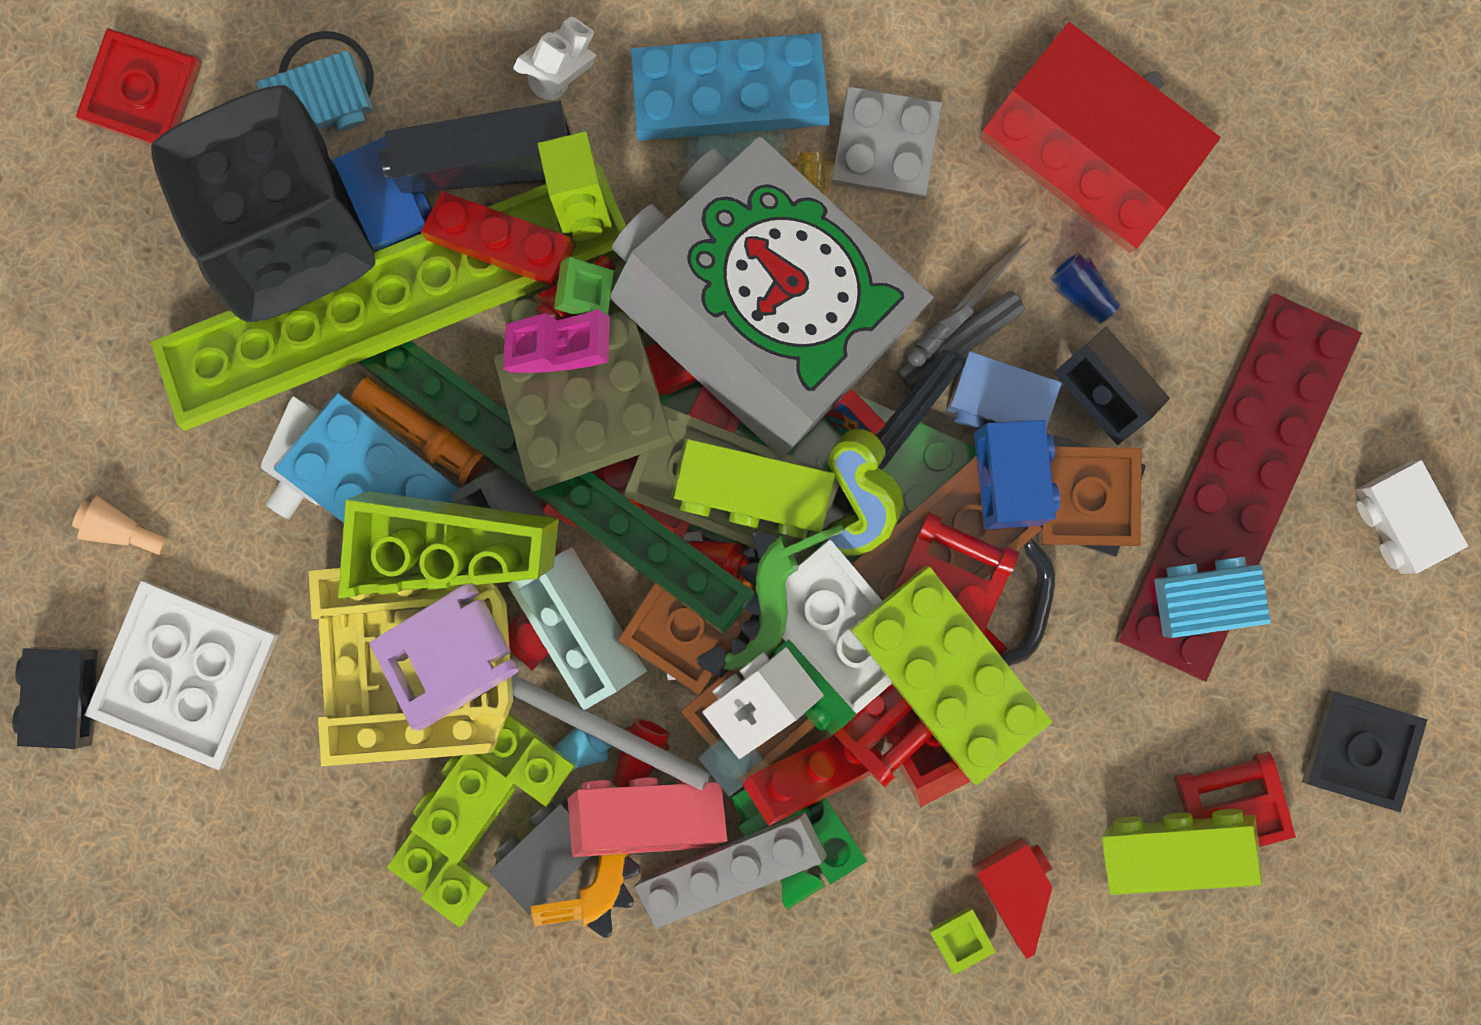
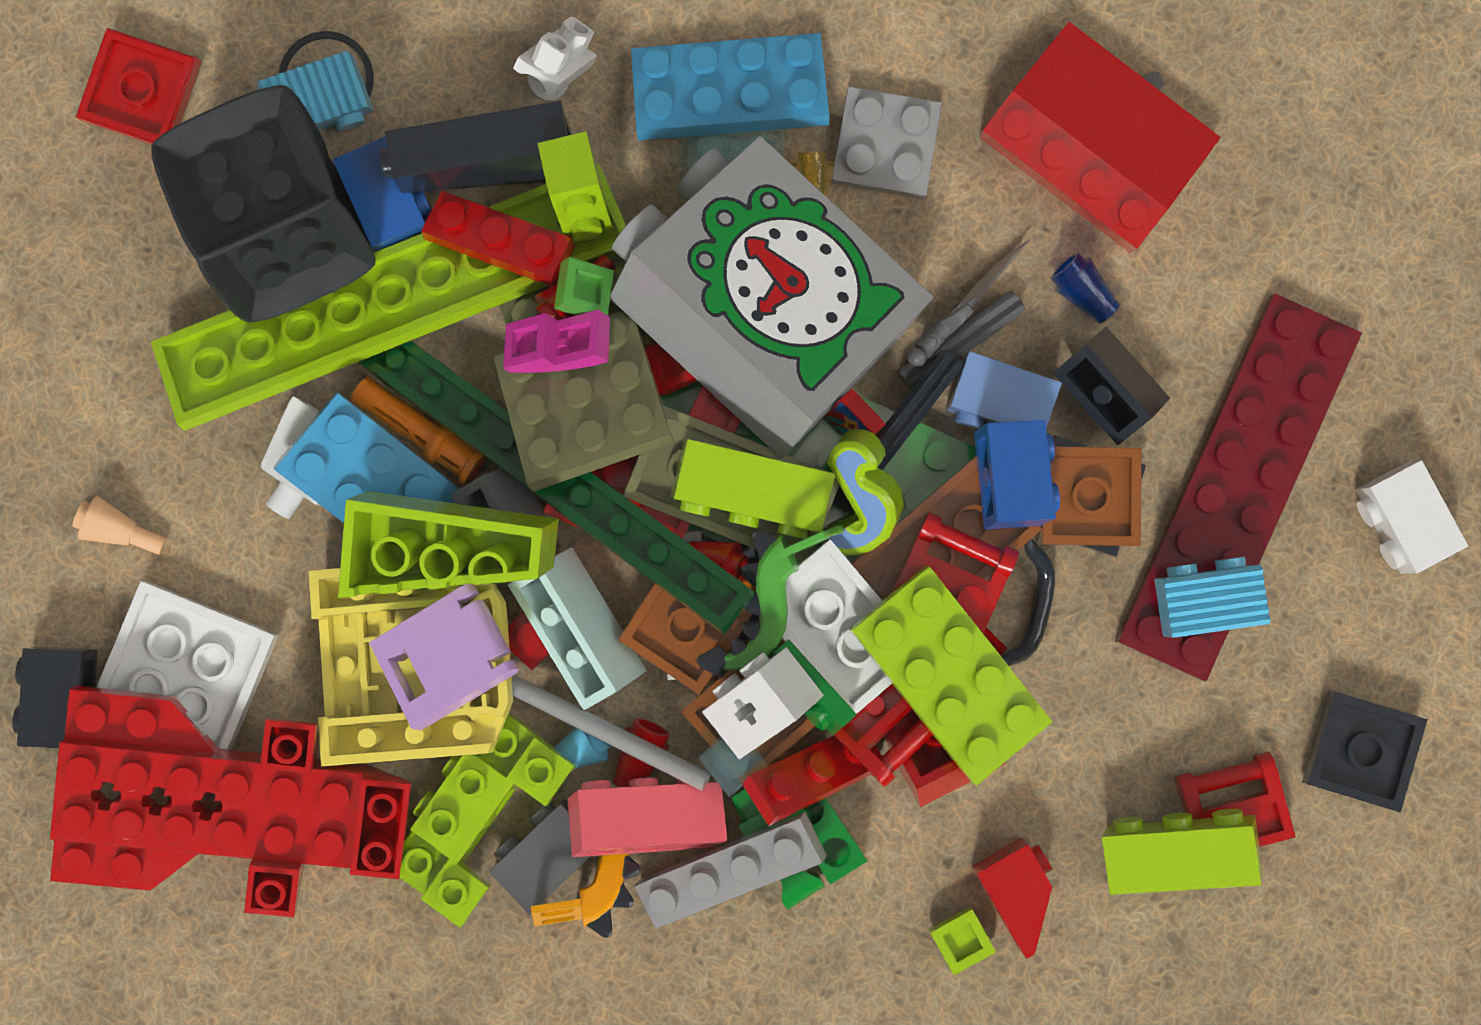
(273, 807): none -> red piece

